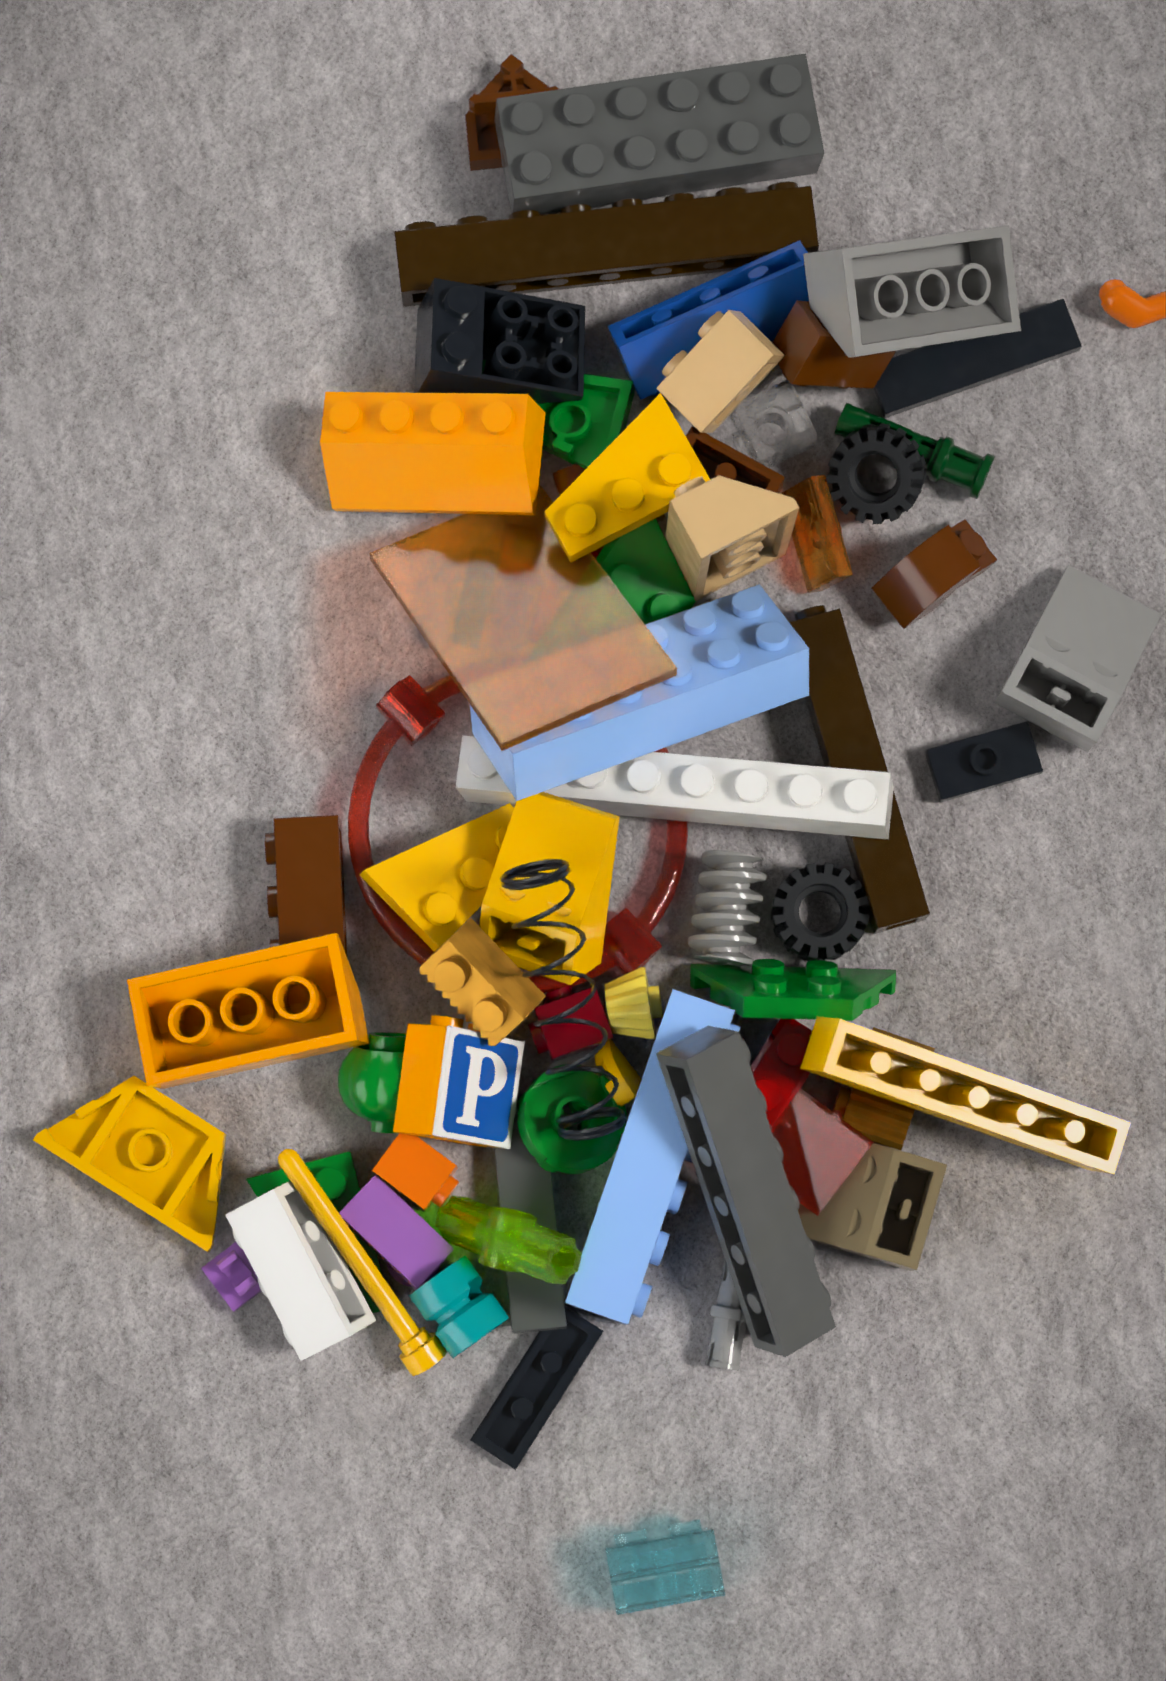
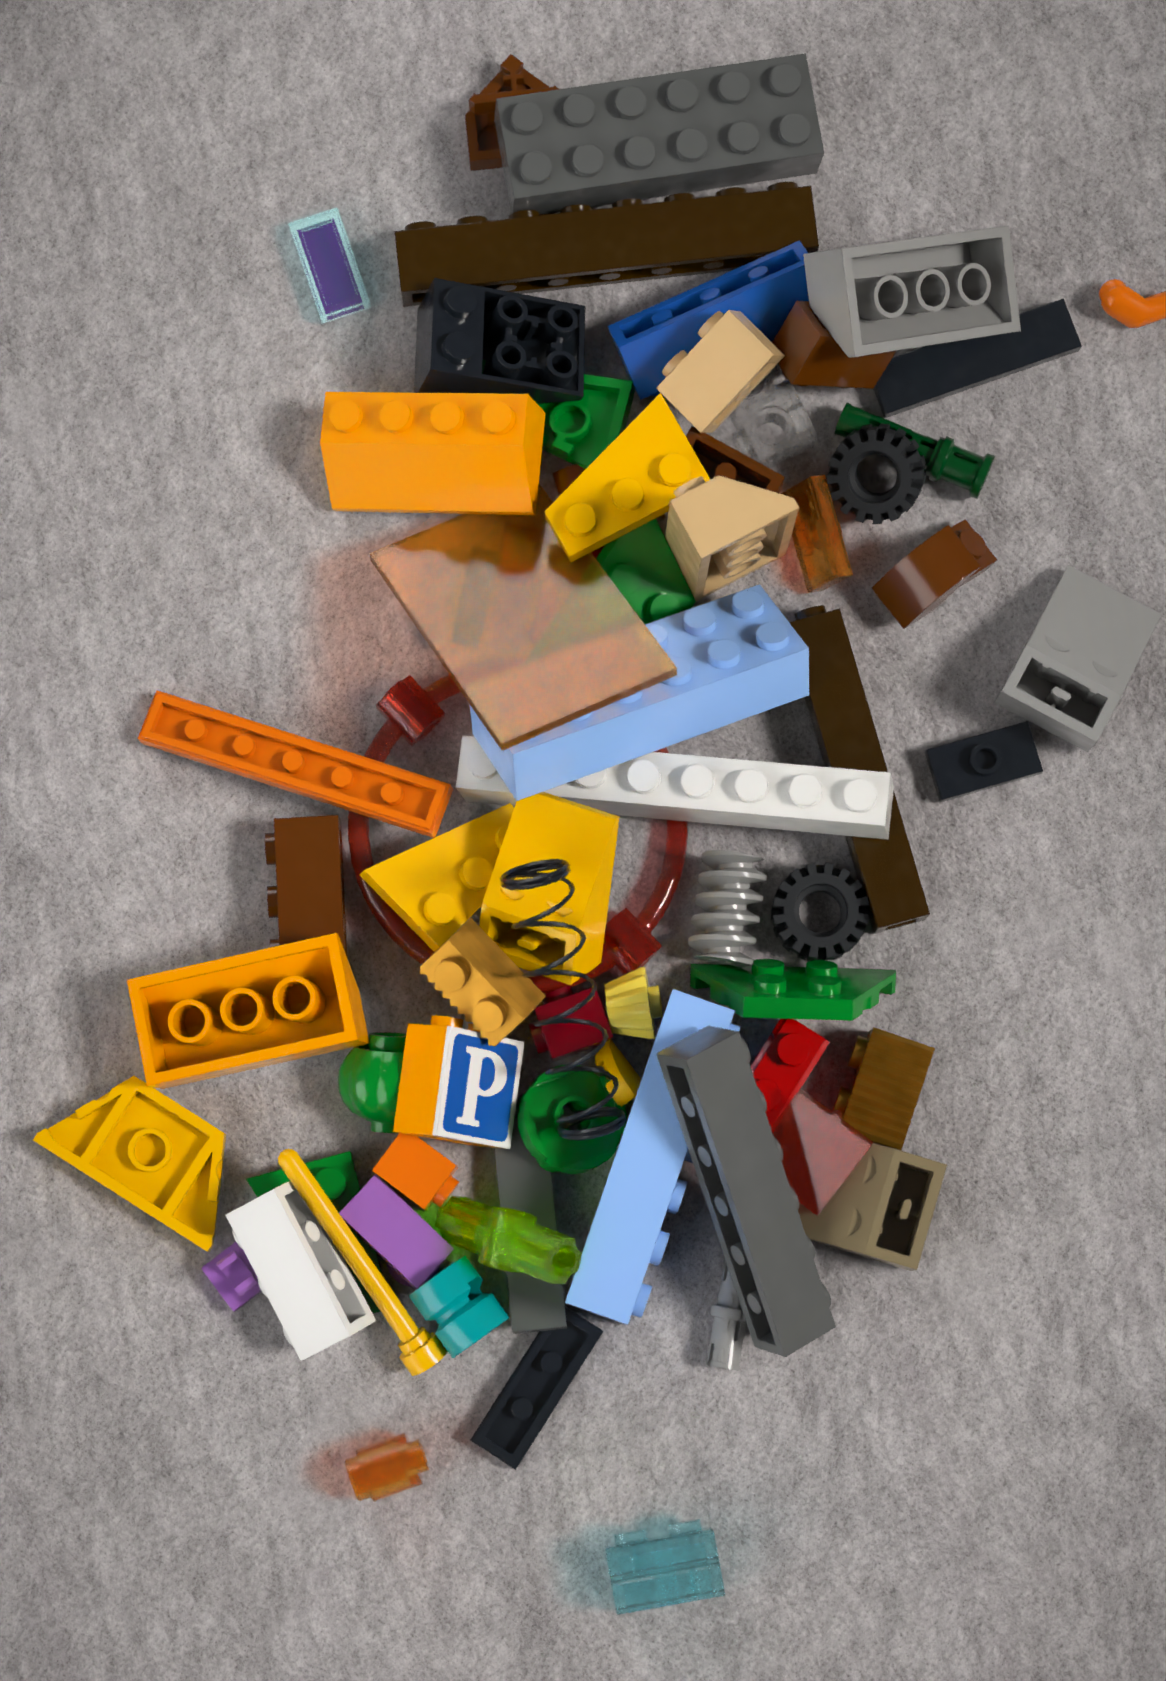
(296, 764): none -> orange tile
(329, 265): none -> clear light blue tile
(387, 1467): none -> clear orange brick
(964, 1095): yellow brick -> none

